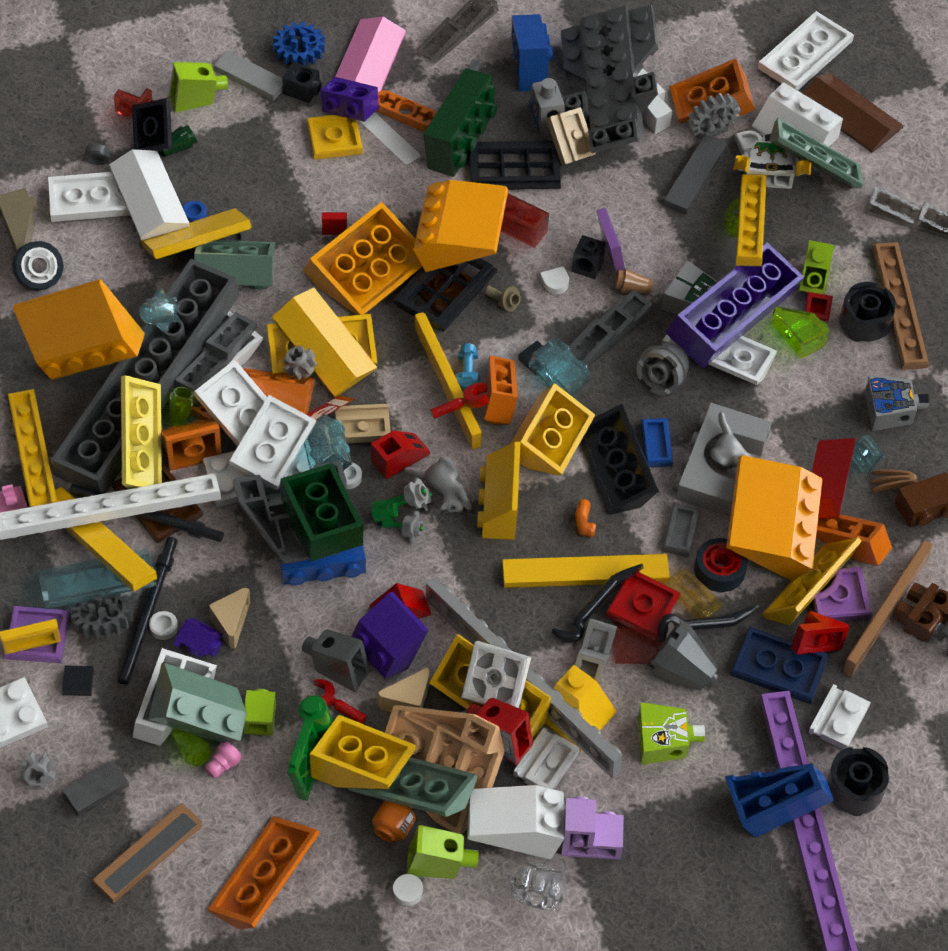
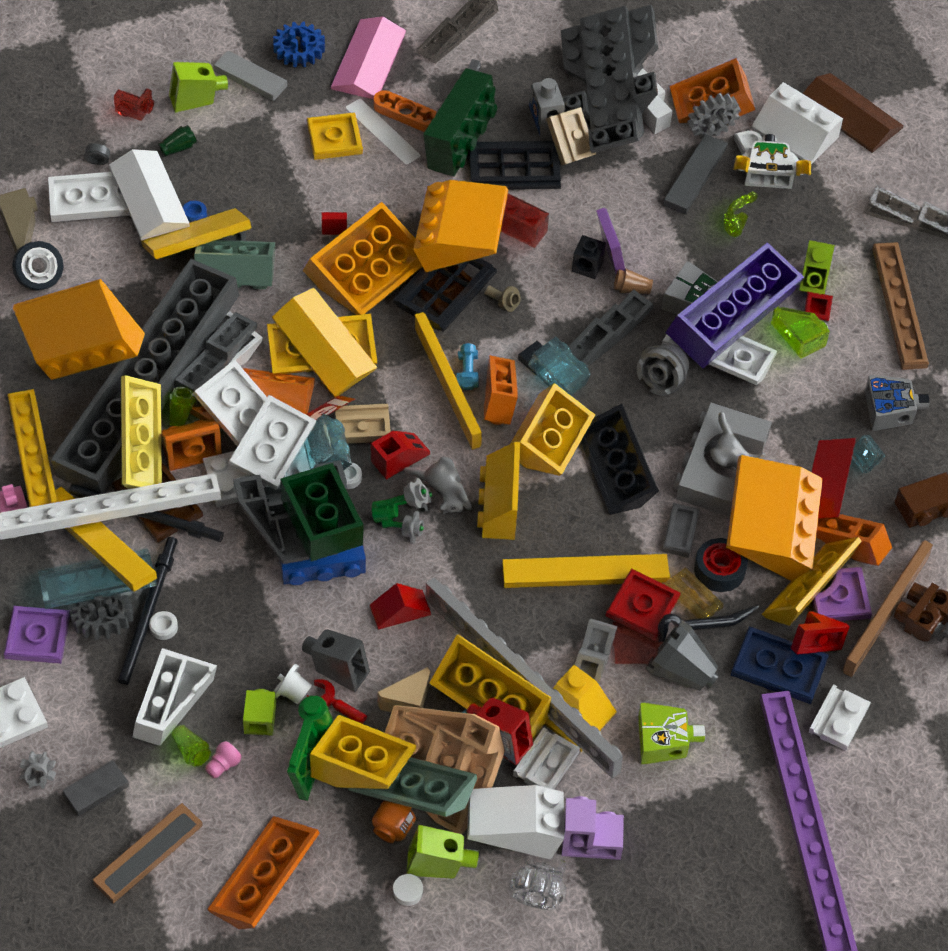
(30, 636): yellow tile -> none
(78, 680): black tile -> none
(152, 125): black slope -> none
(159, 310): clear light blue rock -> none
(198, 705): sand green slope -> none
(199, 638): dark purple brick -> none
(229, 615): tan slope -> none
(292, 686): none -> white piece
(299, 362): light grey gear -> none
(301, 82): black brick -> none
(349, 99): dark purple brick -> none
(390, 635): dark purple slope -> none
(470, 398): red piece -> none
(495, 675): white piece -> none
(531, 49): blue wedge -> none
(555, 280): white tile -> none
(581, 516): orange arm -> none
(594, 603): black piece -> none
(657, 442): blue tile -> none
(751, 220): yellow tile -> none
(777, 796): blue wedge -> none
(805, 51): white plate -> none
(819, 154): sand green slope -> none
(858, 780): black brick -> none
(867, 312): black brick -> none
(893, 479): medium nougat piece -> none

